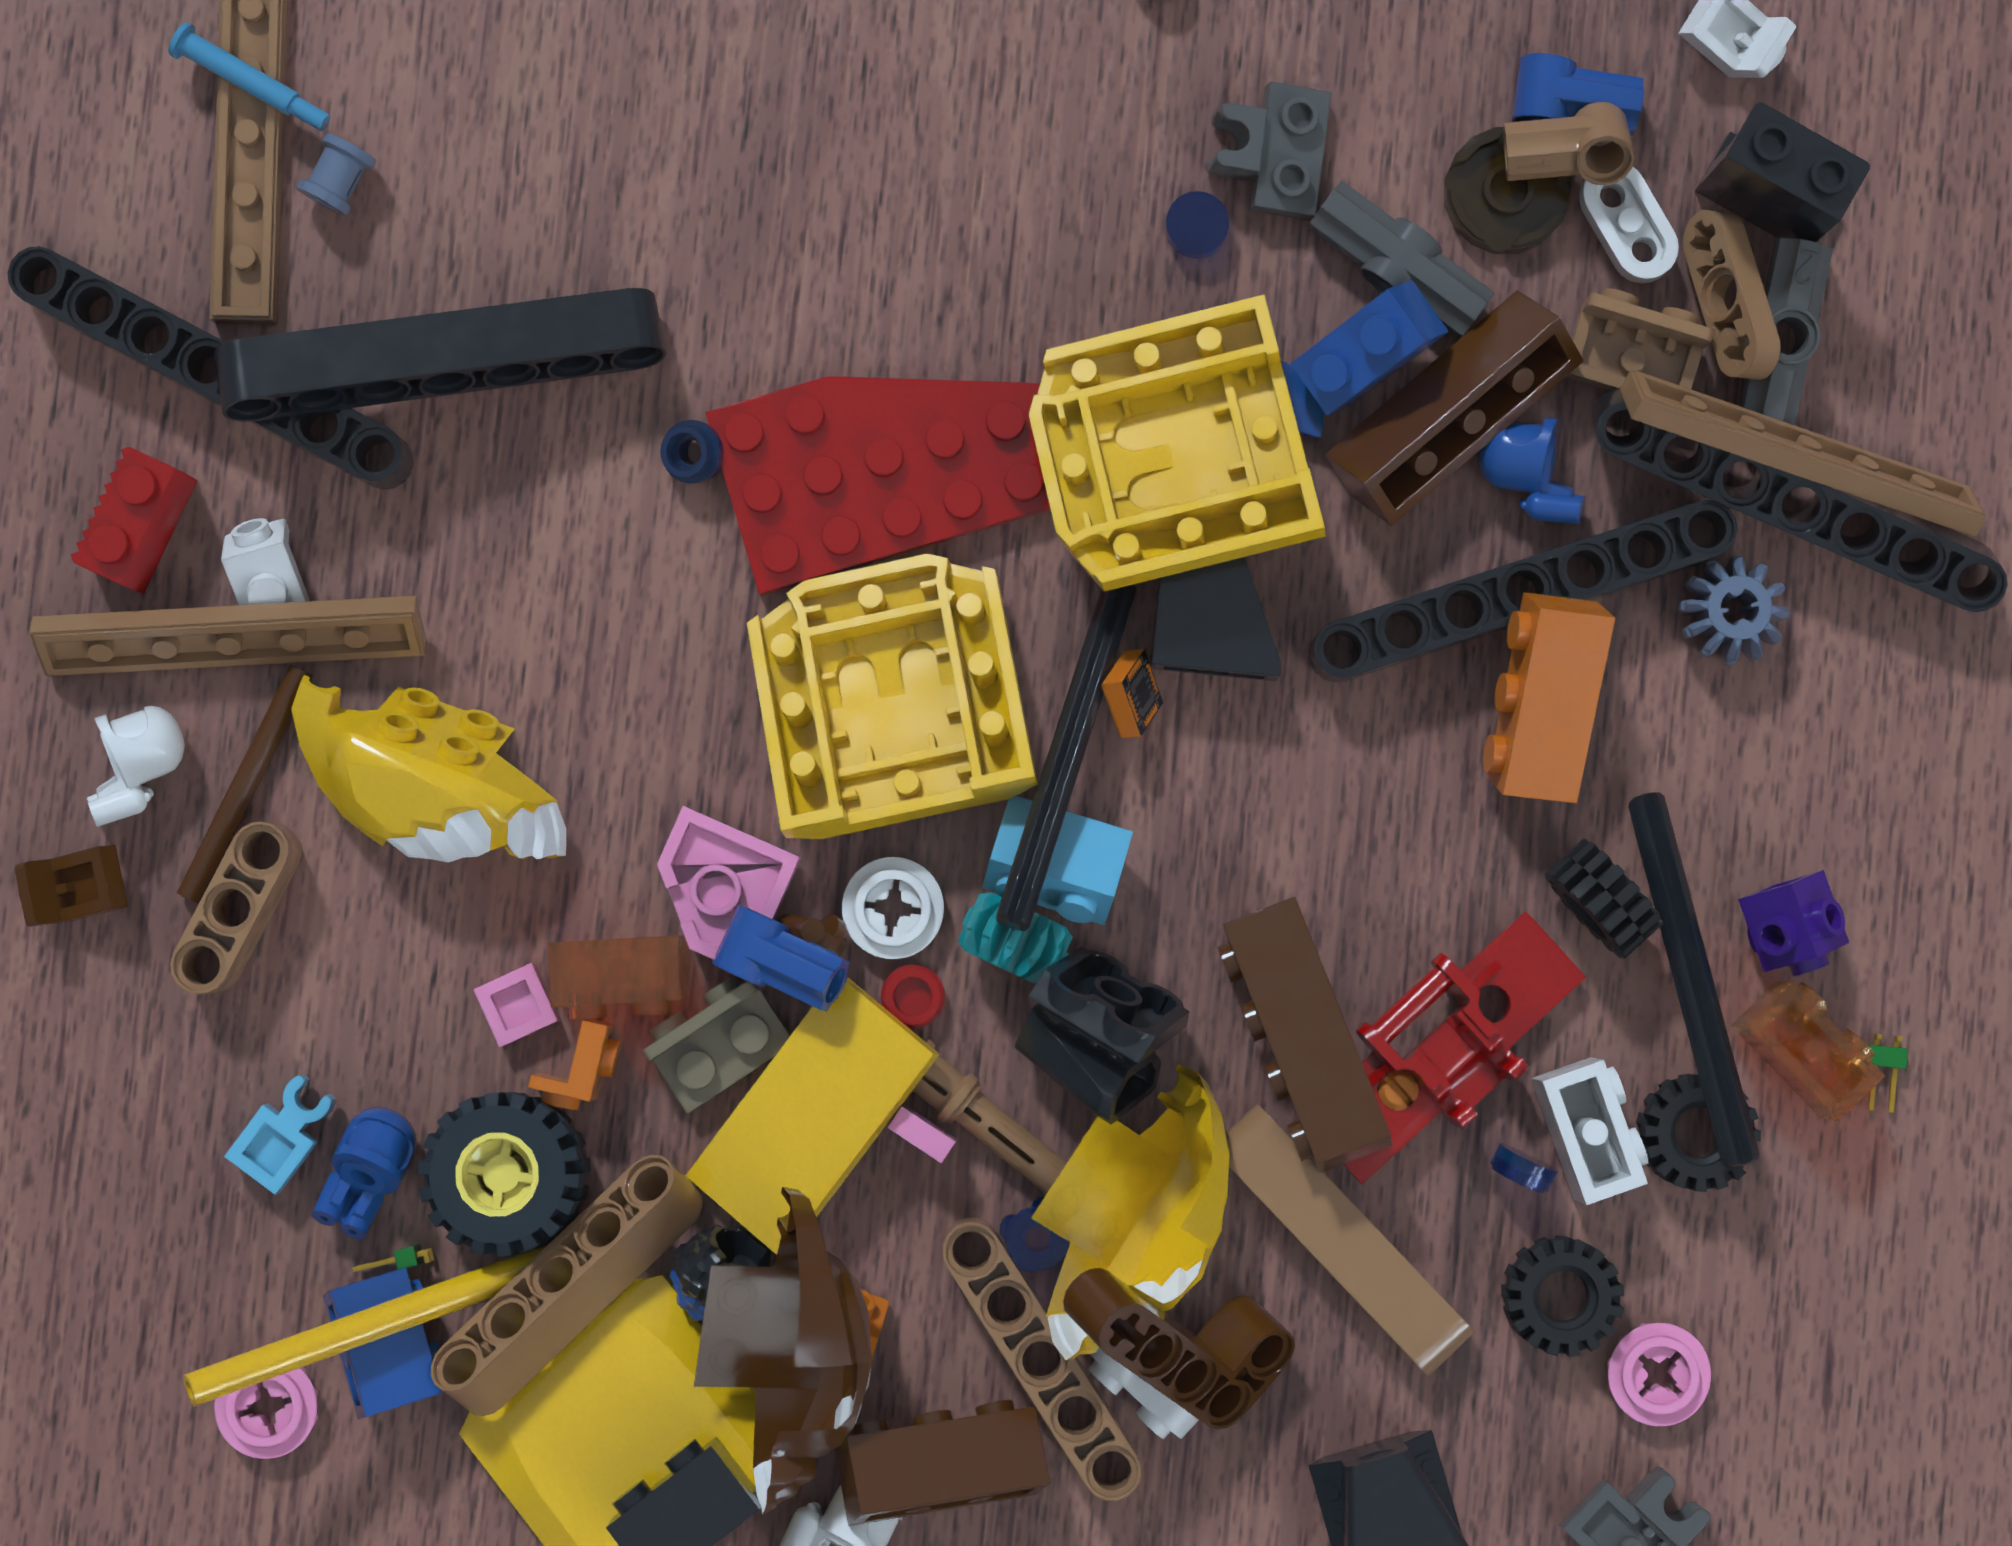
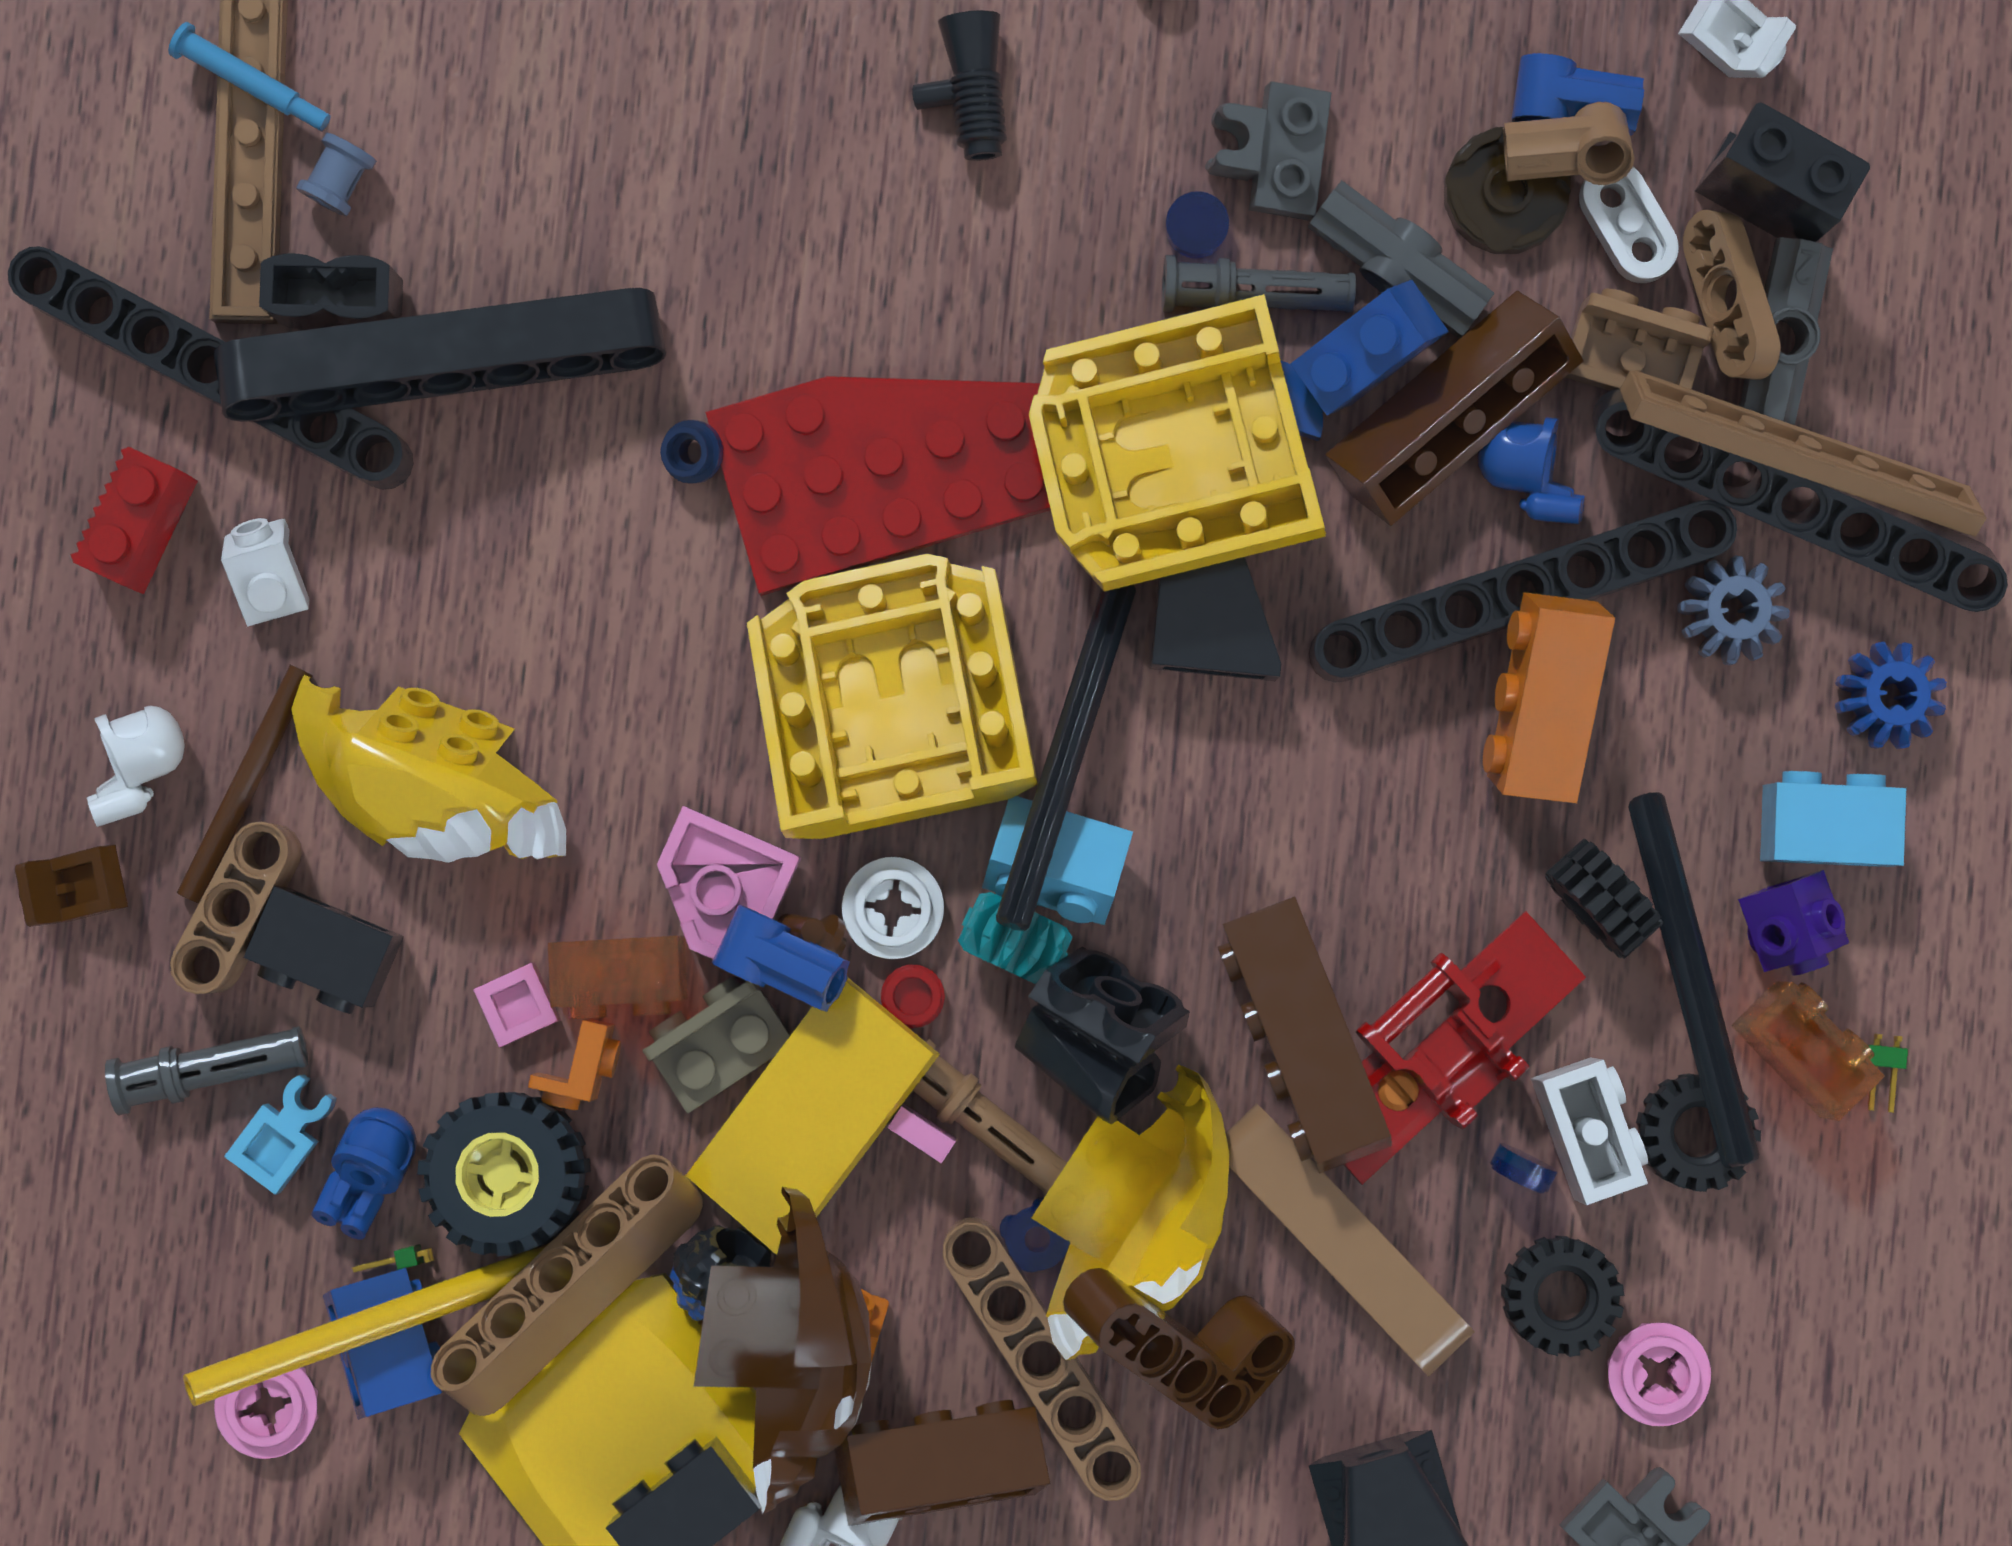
(176, 1073): none -> dark grey pin
(228, 635): medium nougat tile -> none
(317, 294): none -> black brick
(322, 948): none -> black brick
(975, 88): none -> black piece
(1132, 693): tile -> none
(1156, 1410): white plate -> none
(1334, 292): none -> dark grey pin
(1833, 823): none -> medium azure brick
(1915, 690): none -> blue gear

